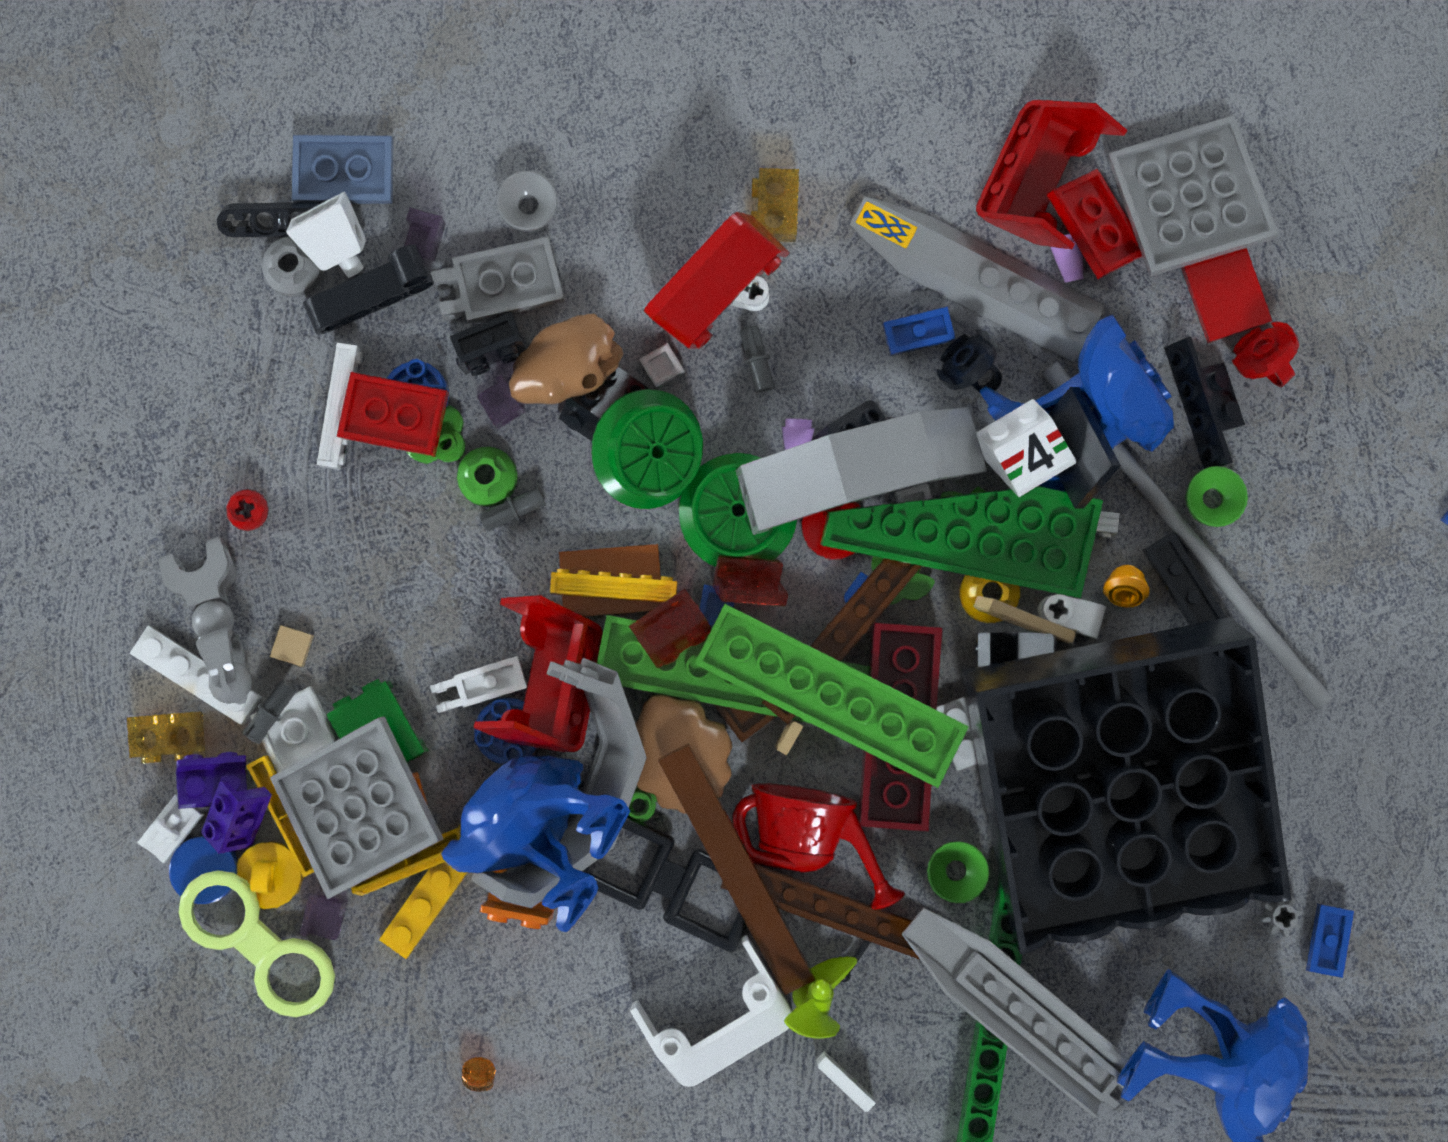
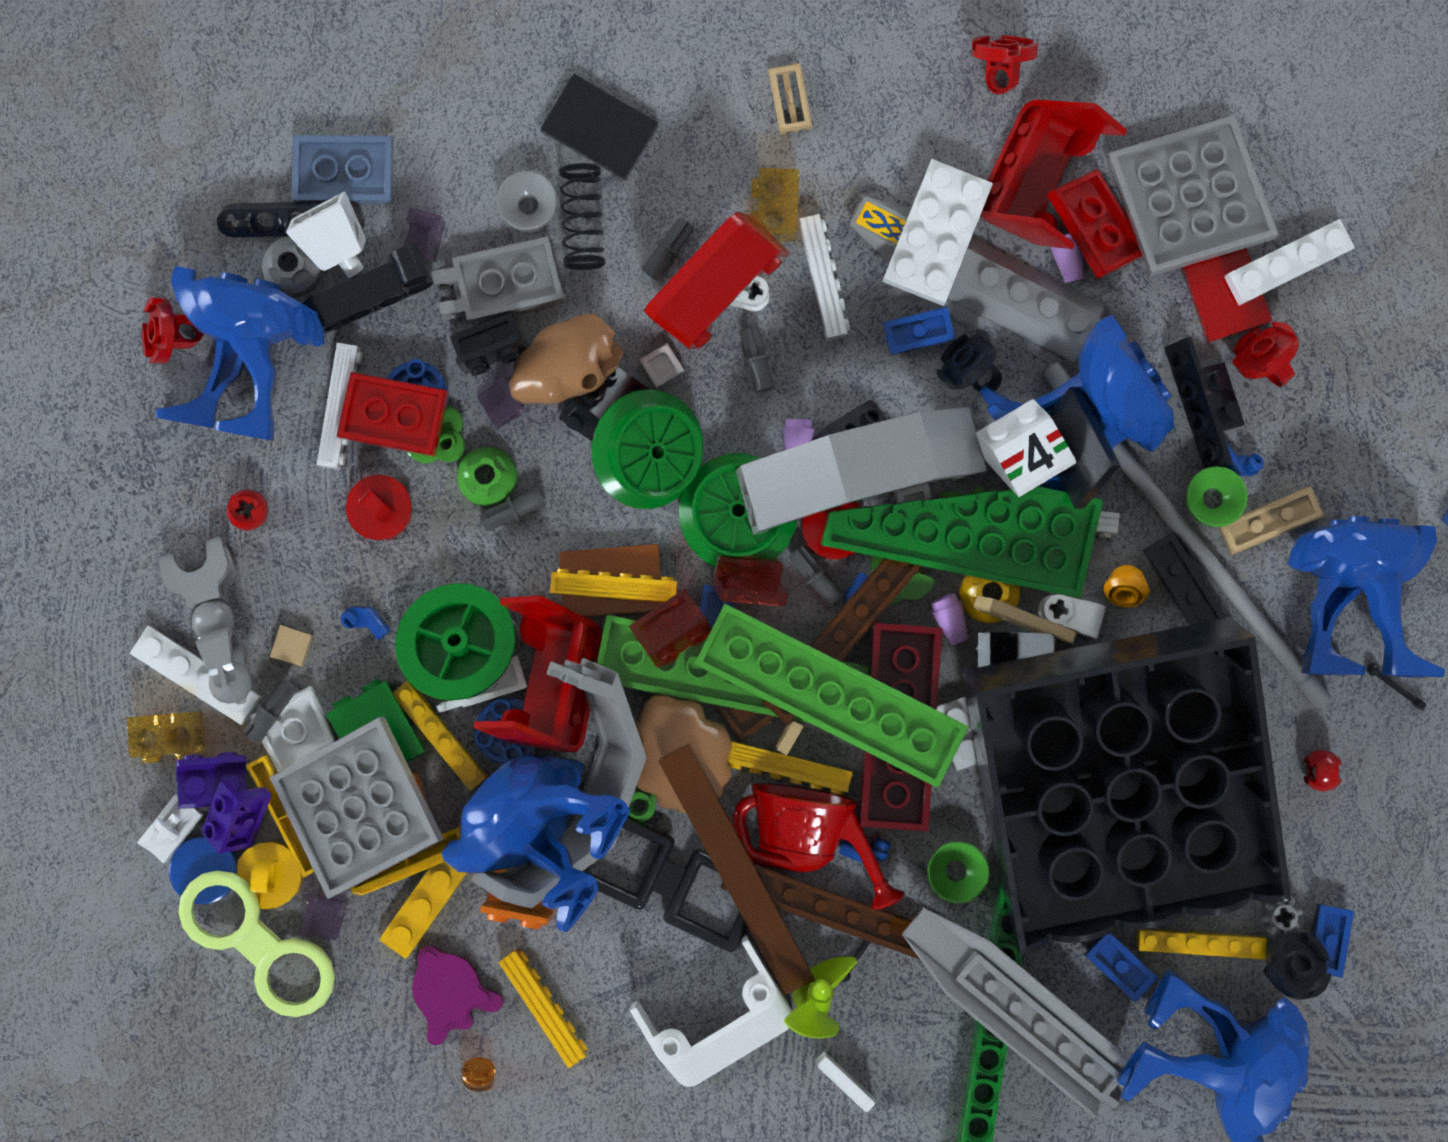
(163, 331): none -> red tile
(245, 326): none -> blue animal
(365, 618): none -> blue arm
(379, 507): none -> red tile
(439, 622): none -> green piece
(440, 736): none -> yellow piece
(447, 991): none -> magenta tile
(543, 1008): none -> yellow piece
(590, 177): none -> black piece
(599, 127): none -> black tile
(668, 249): none -> dark grey axle
(791, 767): none -> yellow piece
(794, 126): none -> tan tile
(815, 575): none -> dark grey axle
(823, 279): none -> white piece
(880, 849): none -> blue arm
(937, 232): none -> white plate
(950, 616): none -> lavender cone
(1004, 55): none -> red tile
(1121, 966): none -> blue plate
(1201, 943): none -> yellow piece
(1244, 464): none -> blue arm
(1271, 520): none -> tan tile
(1289, 262): none -> white plate
(1297, 965): none -> black tile
(1322, 770): none -> red piece
(1356, 558): none -> blue animal
(1374, 670): none -> black hinge

